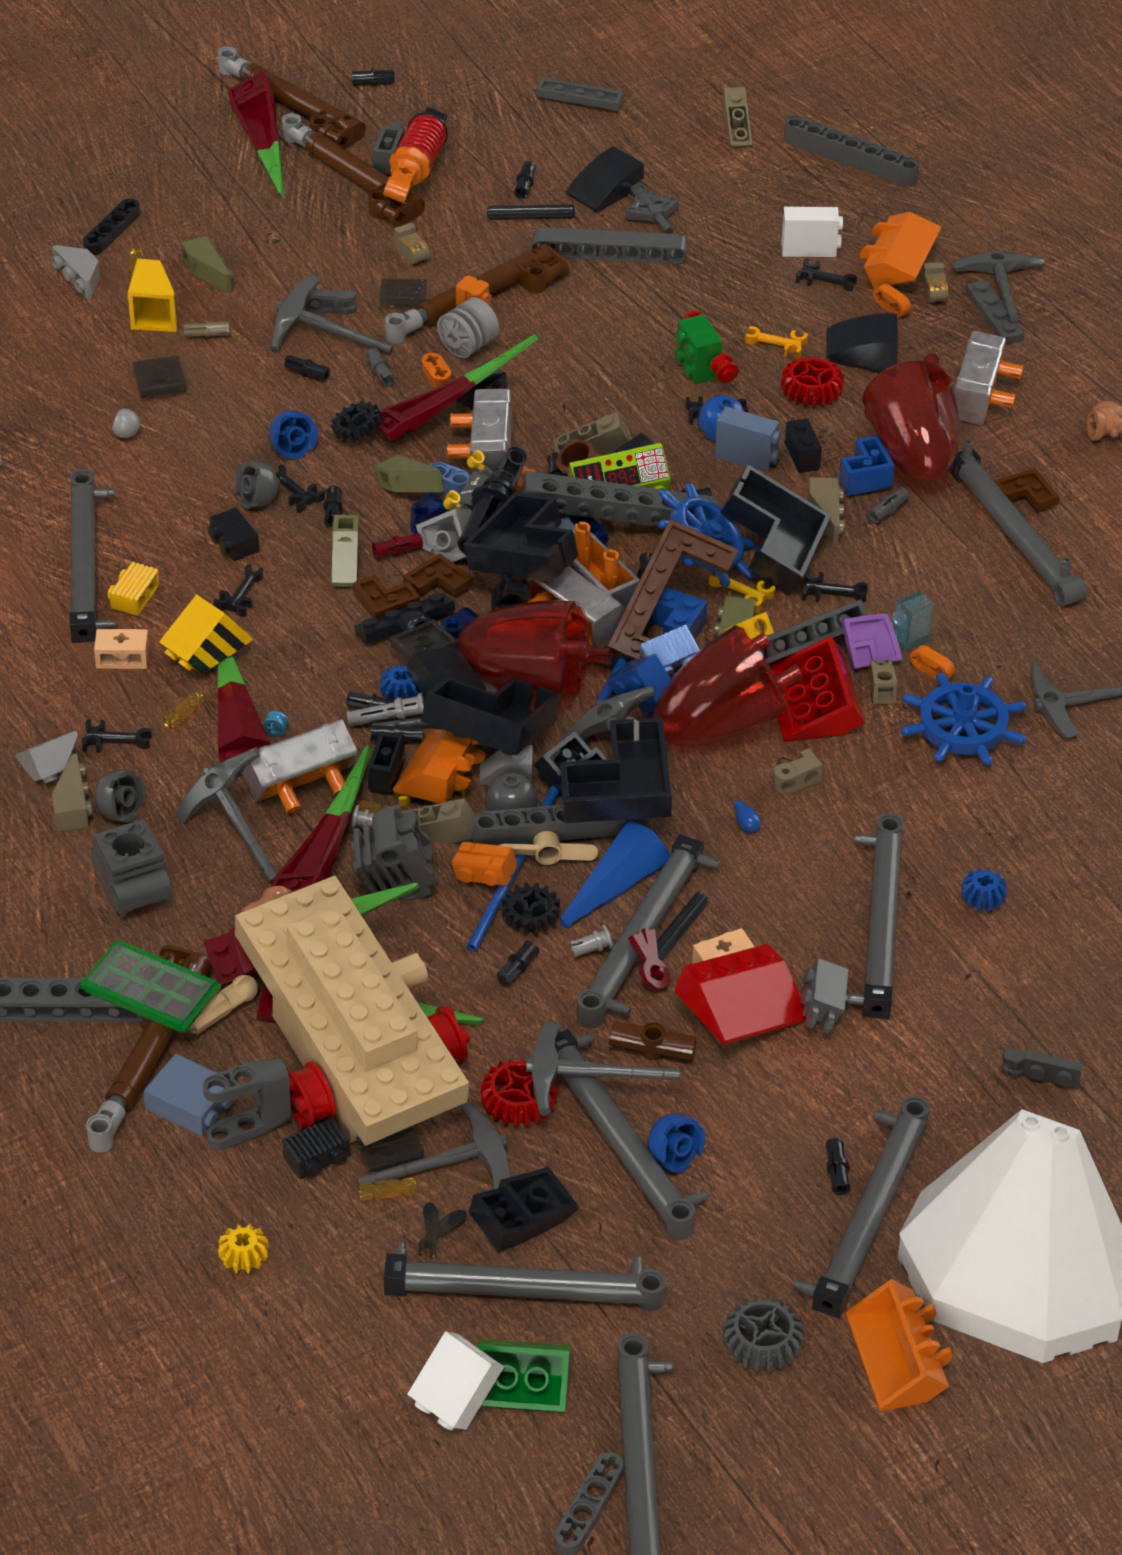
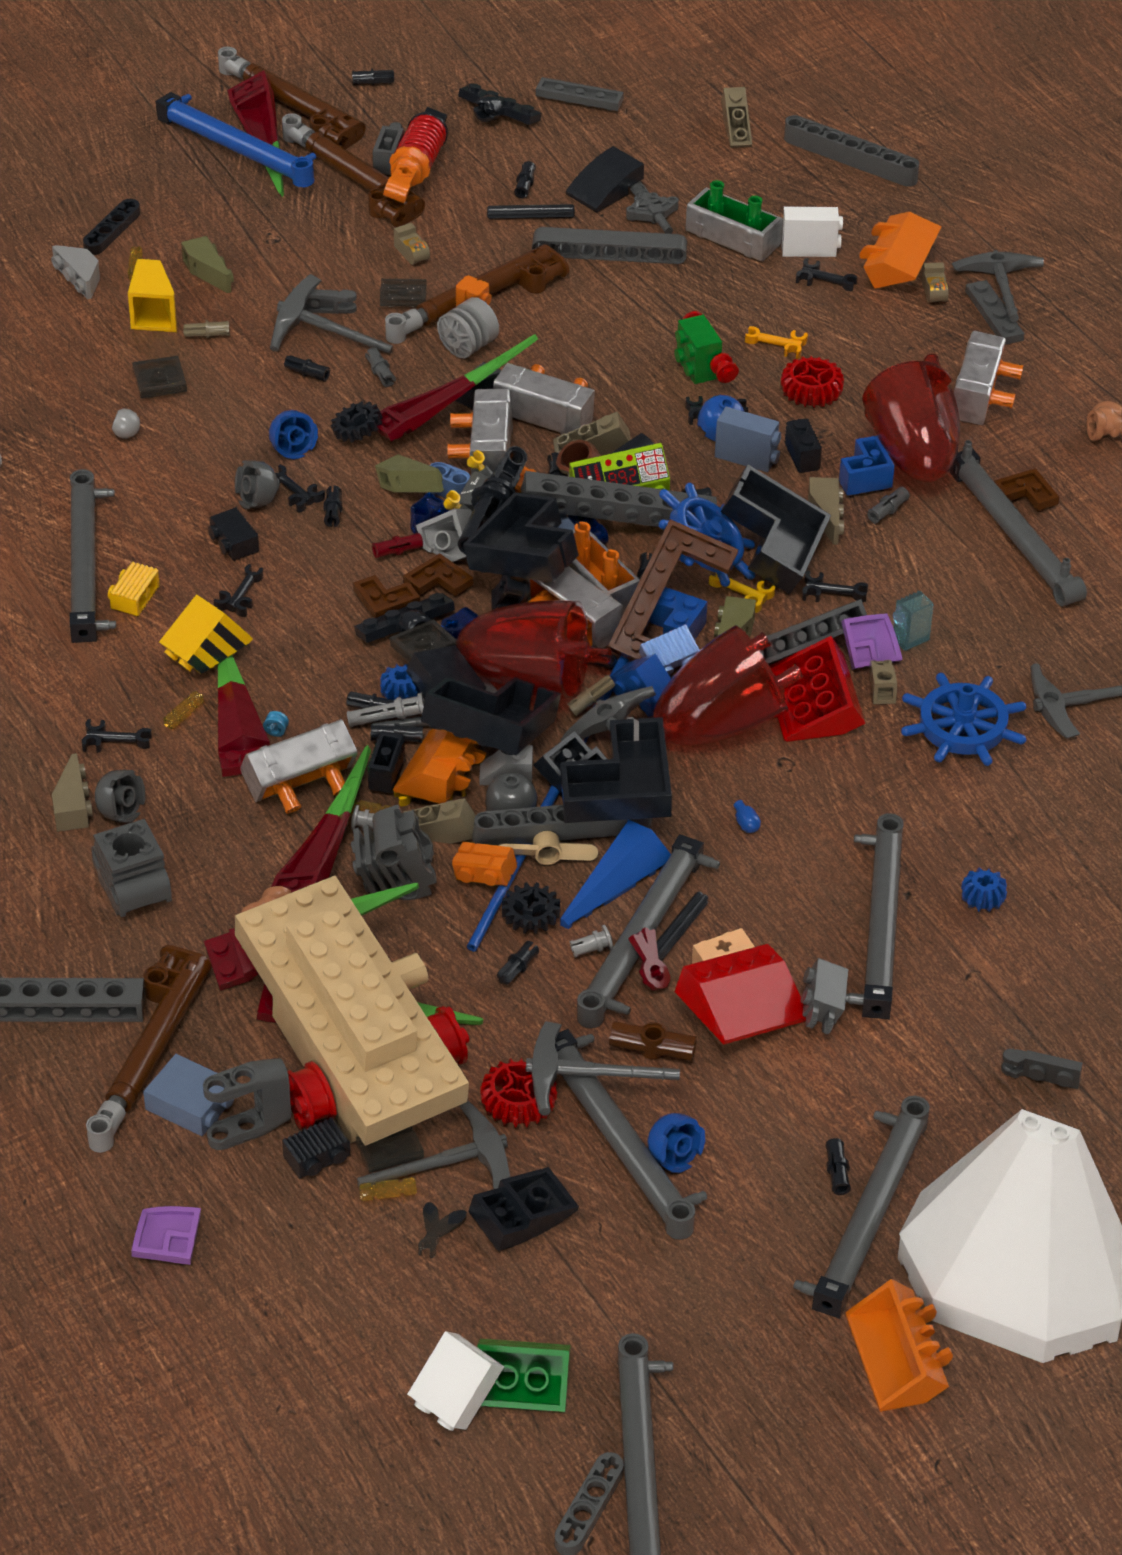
(48, 758): light grey slope -> none
(121, 649): light nougat brick -> none
(150, 986): clear piece -> none
(167, 1234): none -> medium lavender plate
(175, 109): none -> blue piece
(216, 785): dark grey piece -> none
(241, 990): tan piece -> none
(243, 1248): yellow gear -> none
(345, 550): slope -> none
(436, 369): orange beam -> none
(493, 106): none -> black plate
(547, 399): none -> flat silver piece
(590, 695): none -> dark tan axle
(640, 1287): dark grey piece -> none
(733, 222): none -> flat silver piece
(751, 625): yellow leg -> none
(764, 1341): dark grey gear -> none
(798, 773): dark tan leg -> none
(864, 342): black wedge -> none
(892, 300): orange beam -> none
(931, 662): orange beam -> none

